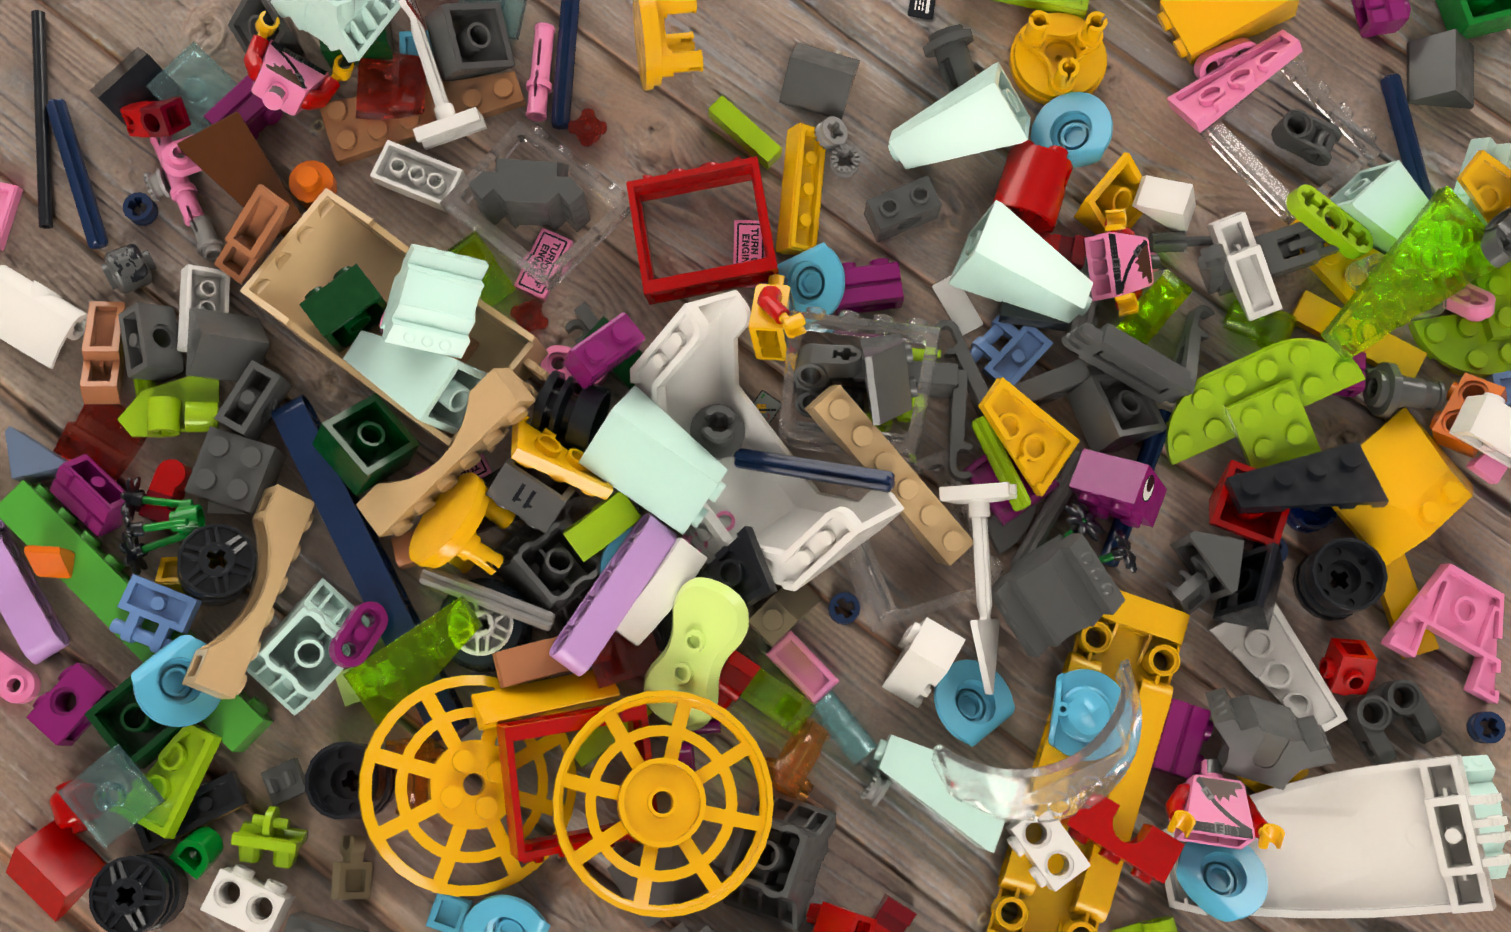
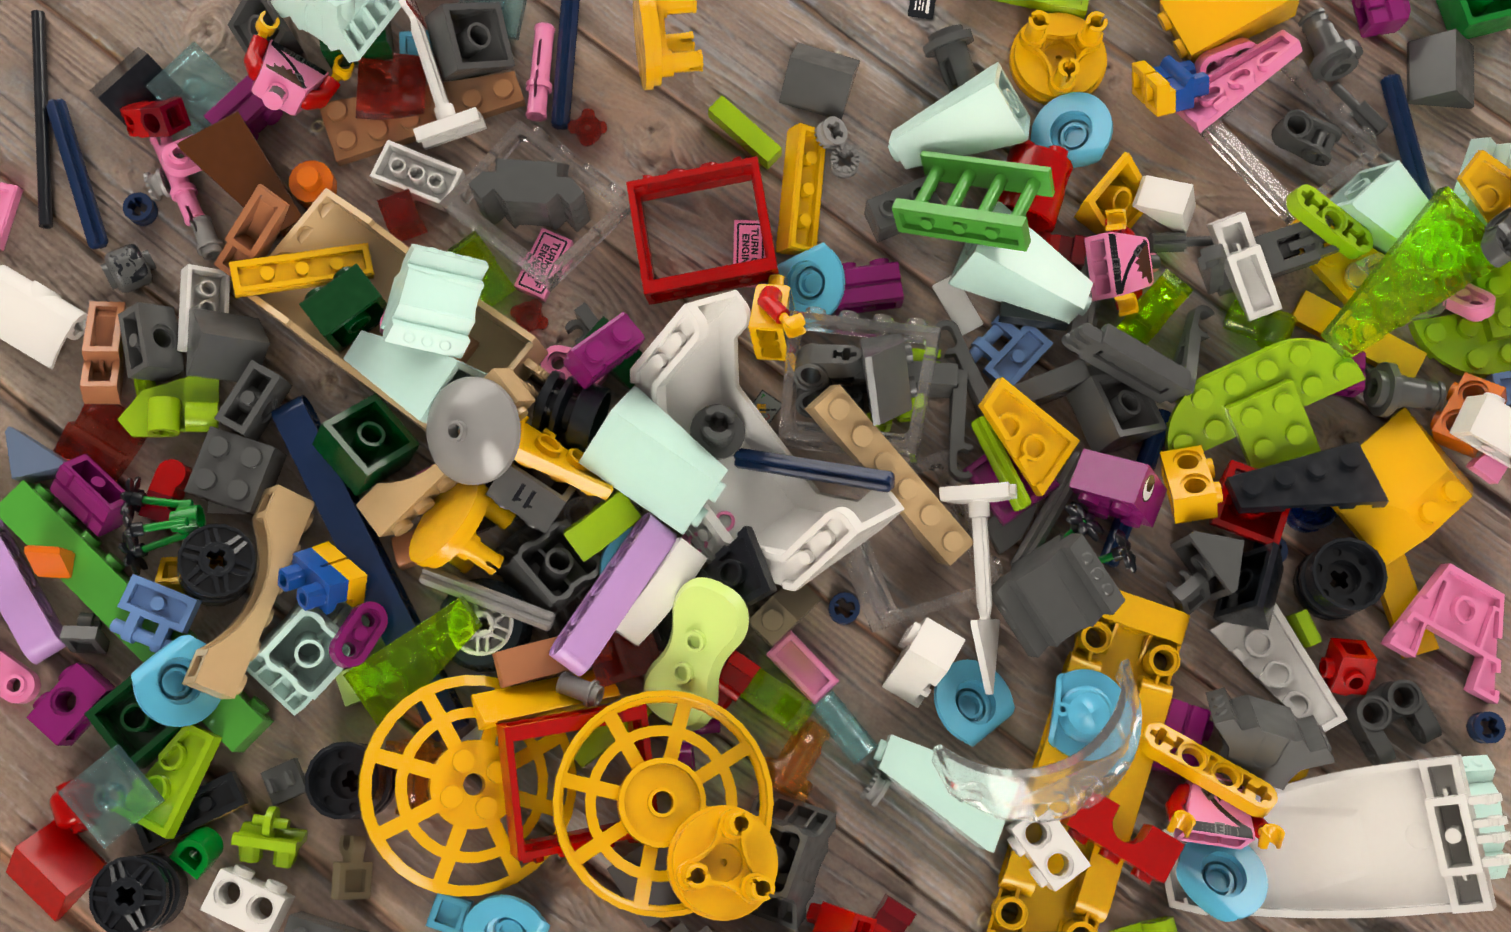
(85, 636): none -> dark grey tile
(296, 269): none -> yellow tile
(323, 578): none -> blue hips
(402, 215): none -> clear red brick
(487, 430): none -> light grey dish
(588, 692): none -> light grey pin
(722, 863): none -> yellow piece
(974, 225): none -> bright green fence
(1168, 86): none -> hips
(1190, 484): none -> yellow brick
(1204, 774): none -> yellow beam
(1304, 628): none -> lime tile
(1332, 53): none -> dark grey piece
(1363, 112): none -> dark grey axle

